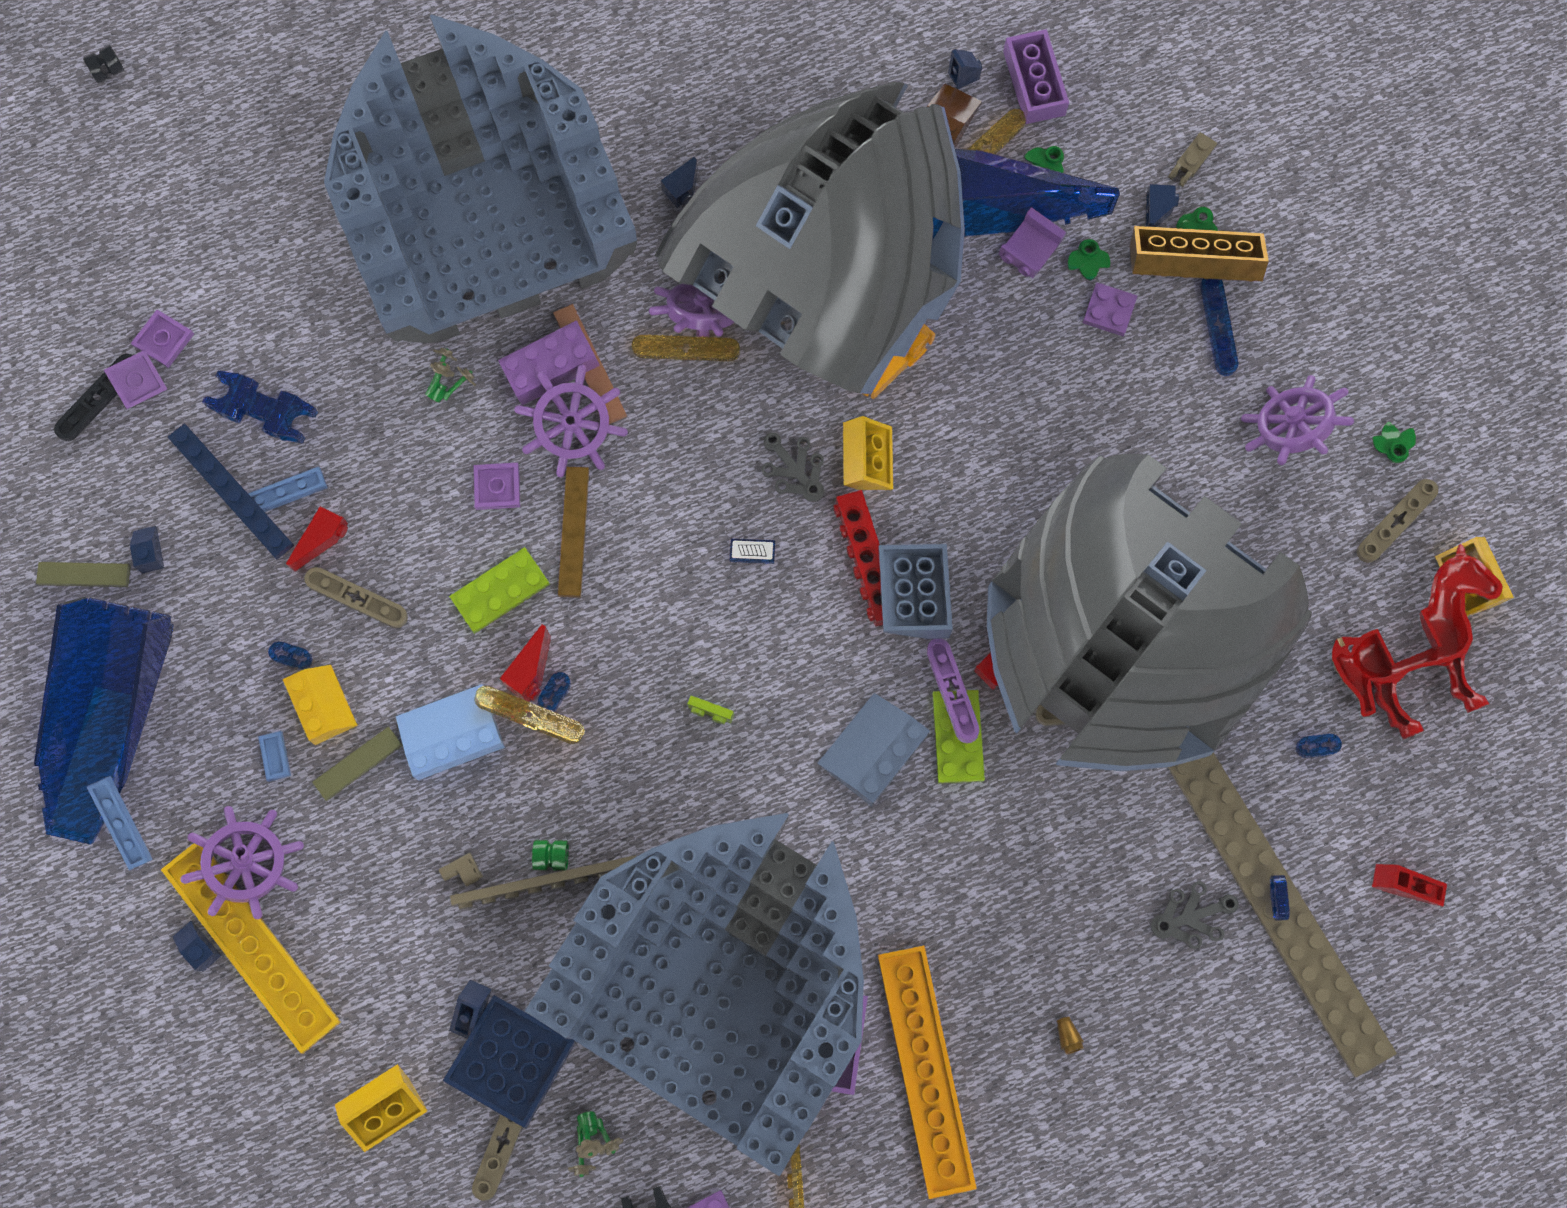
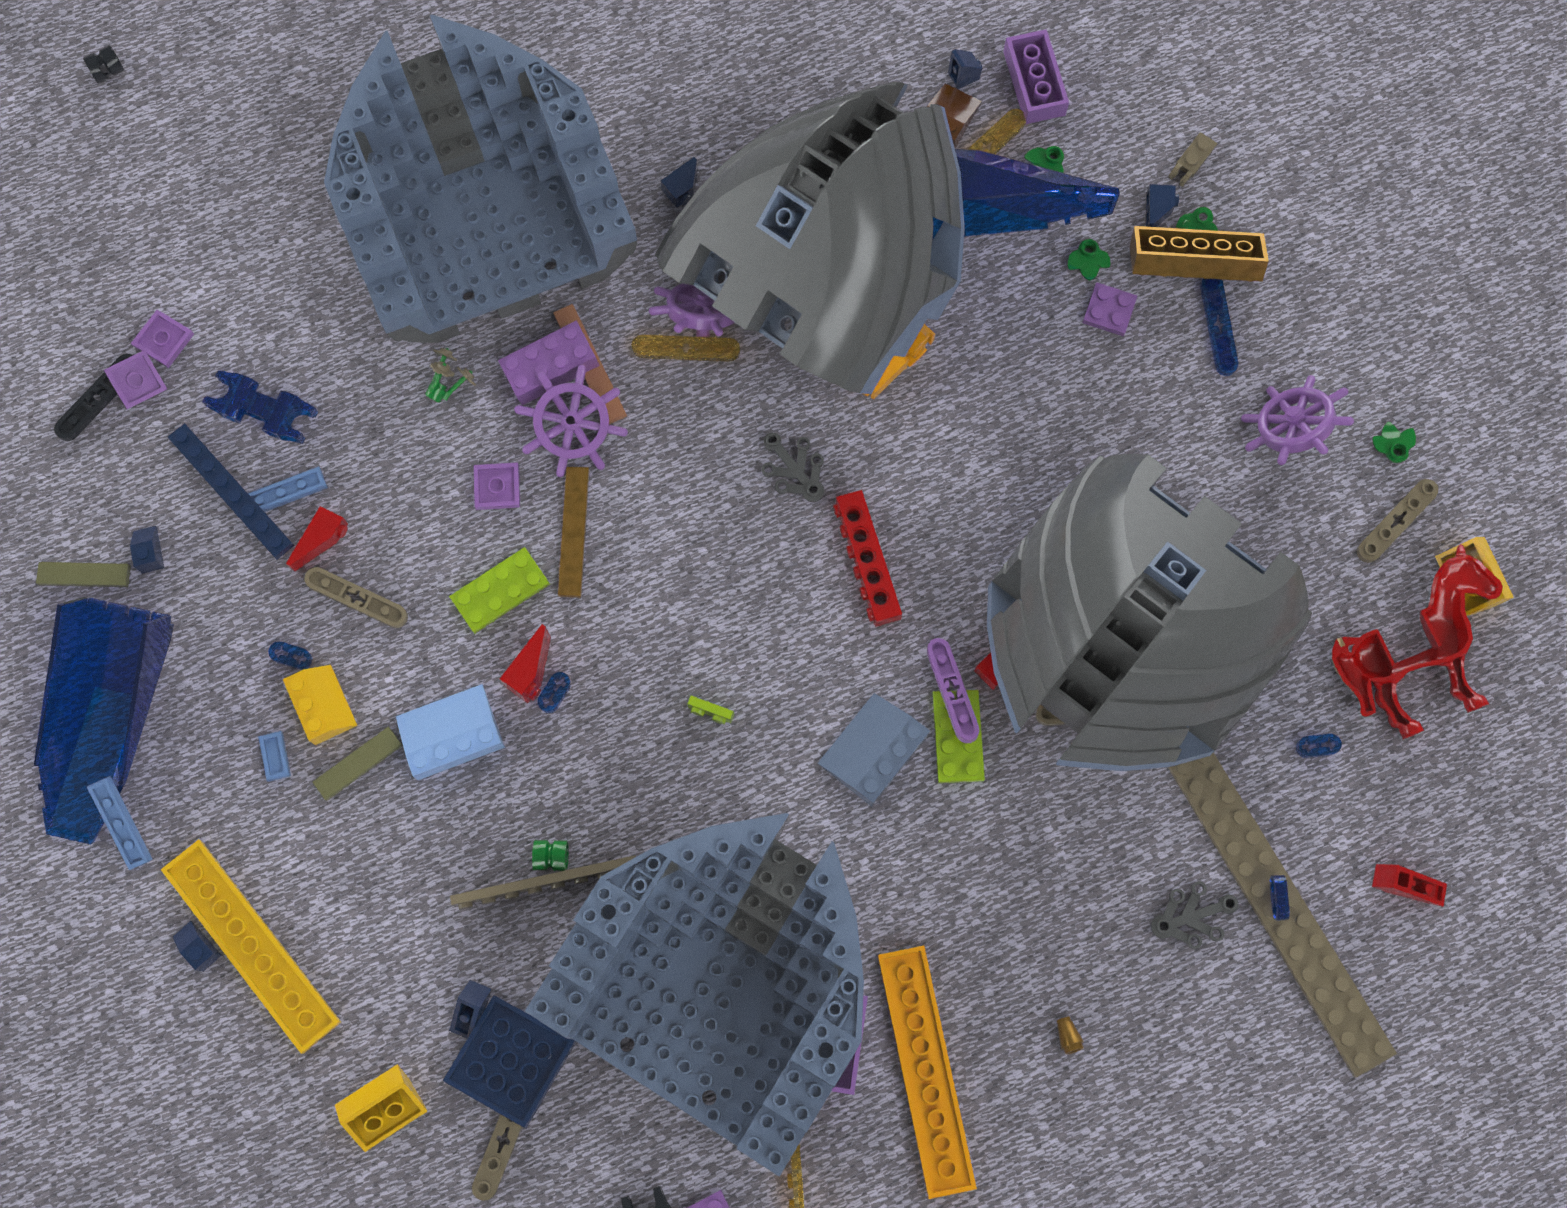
(242, 862): medium lavender piece -> none
(465, 867): dark tan piece -> none
(517, 710): clear yellow piece -> none
(587, 1148): plant -> none
(752, 551): tile -> none
(867, 454): yellow slope -> none
(915, 590): sand blue slope -> none
(1032, 244): medium lavender panel -> none

